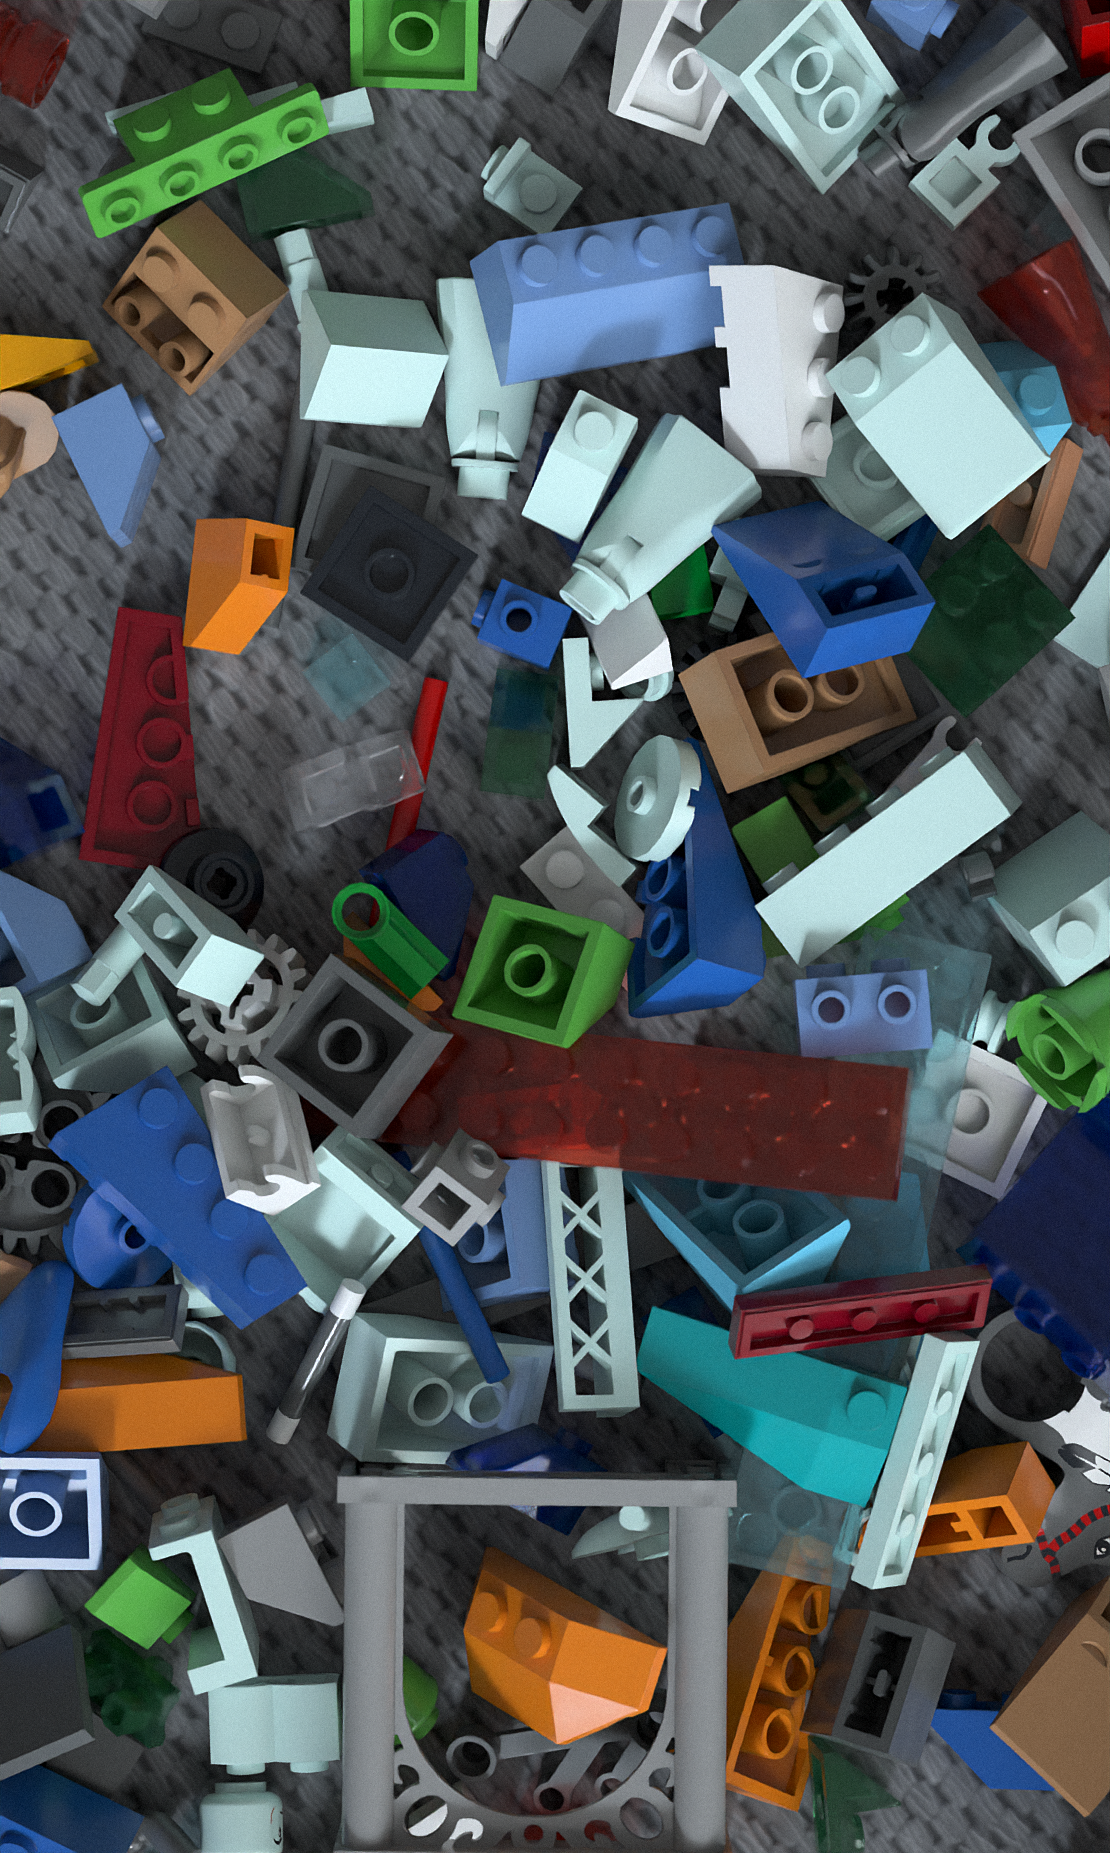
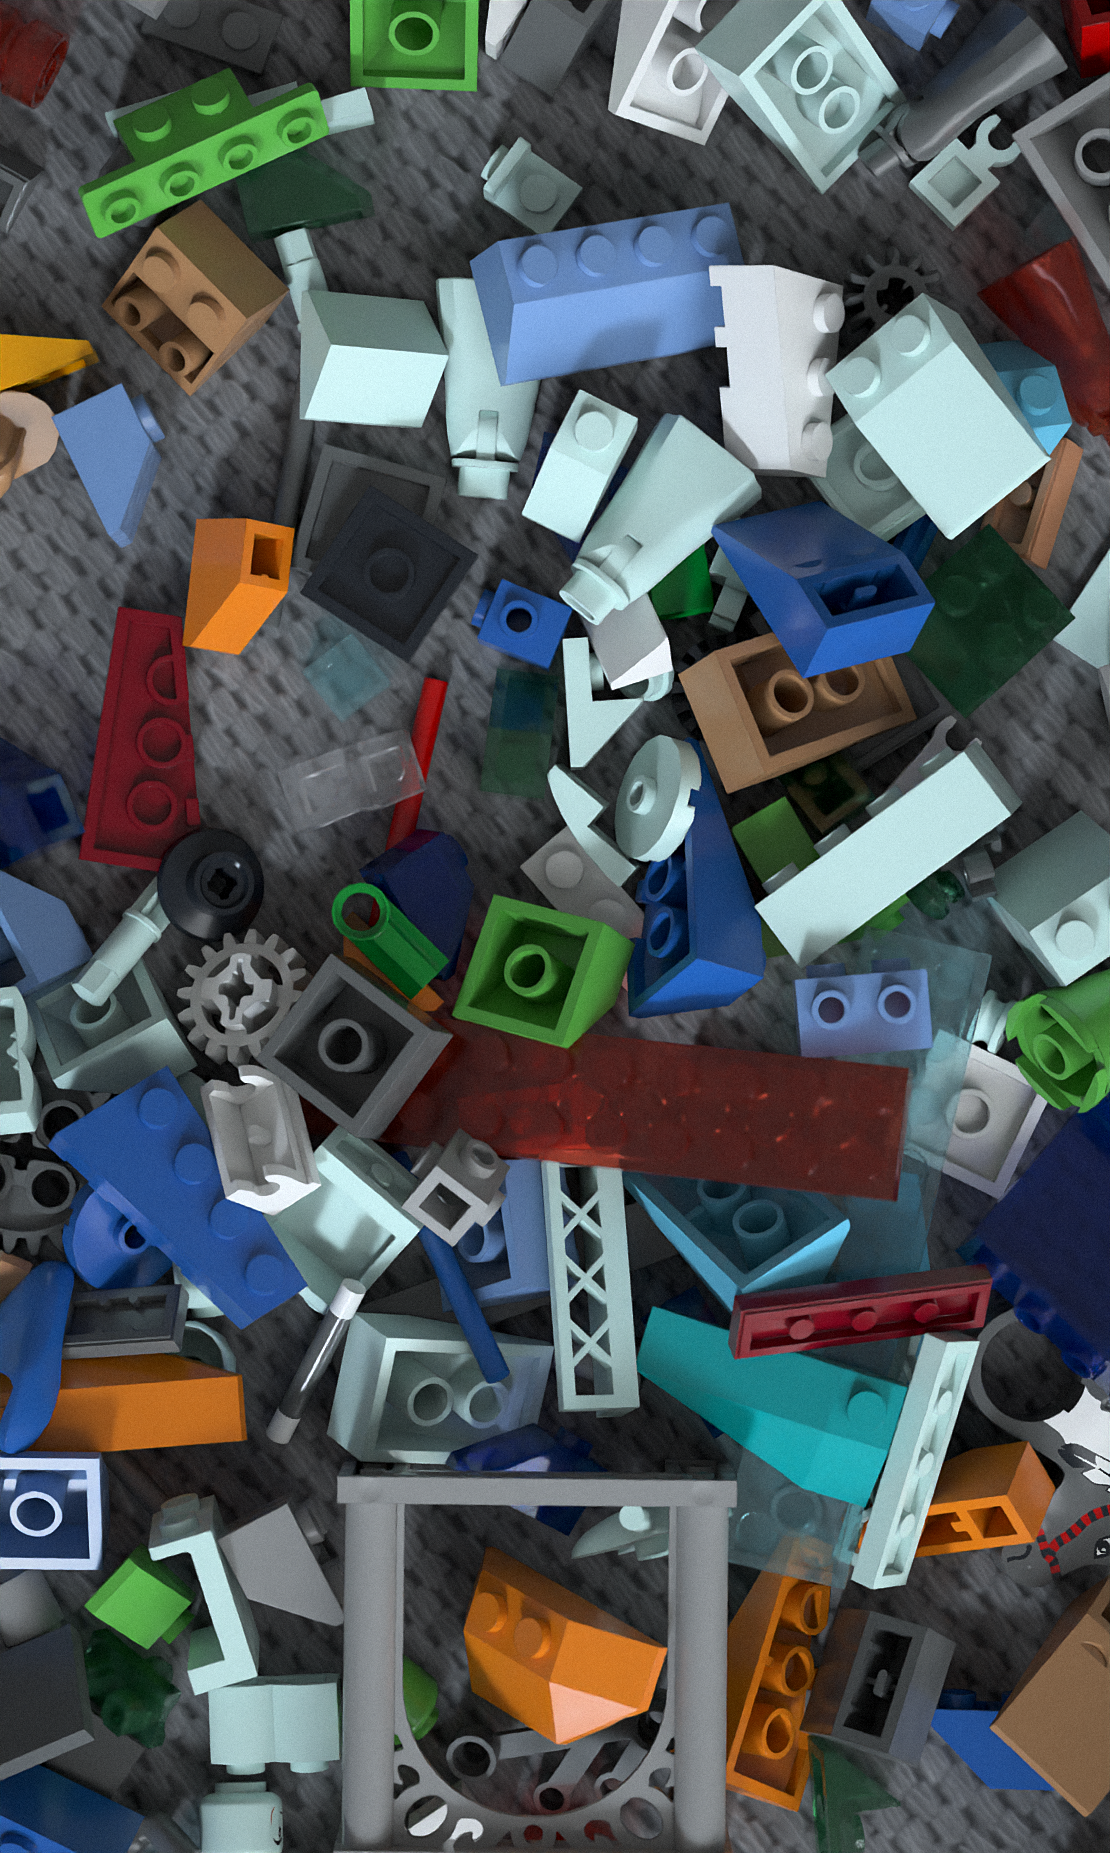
(189, 937): light aqua slope -> none
(935, 894): none -> clear green bush

